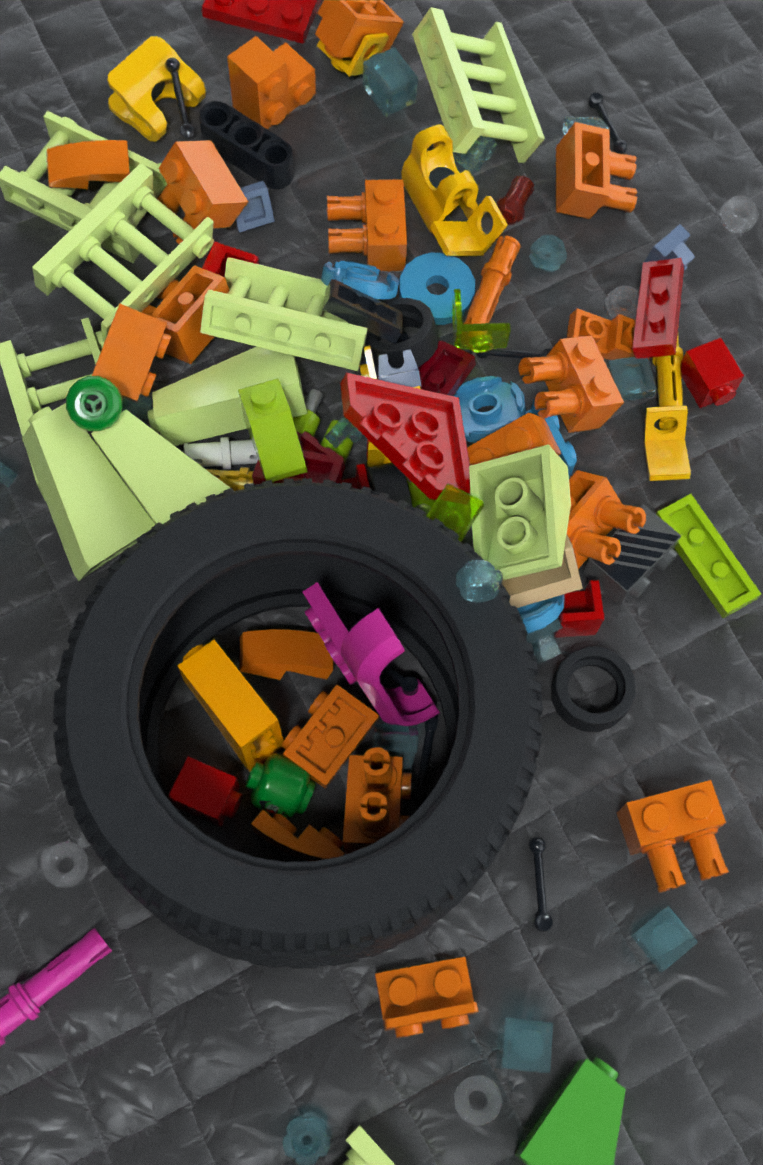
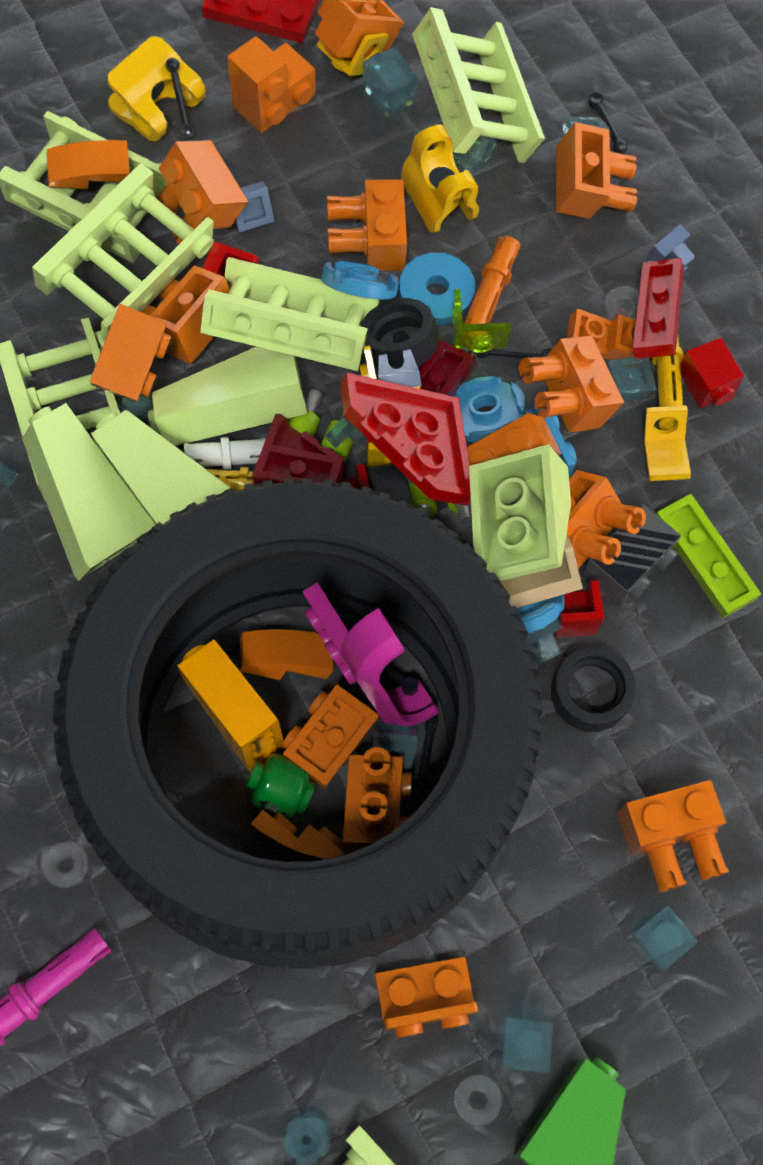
(96, 420): green head -> none
(206, 792): red brick -> none
(247, 144): black beam -> none
(272, 430): lime slope -> none
(363, 311): black plate -> none
(456, 510): clear neon green bracket -> none
(467, 237): yellow bracket -> none
(478, 581): clear light blue plate -> none
(514, 201): clear red pin -> none
(543, 921): black hinge -> none
(548, 245): clear light blue plate -> none
(742, 207): clear plate -> none

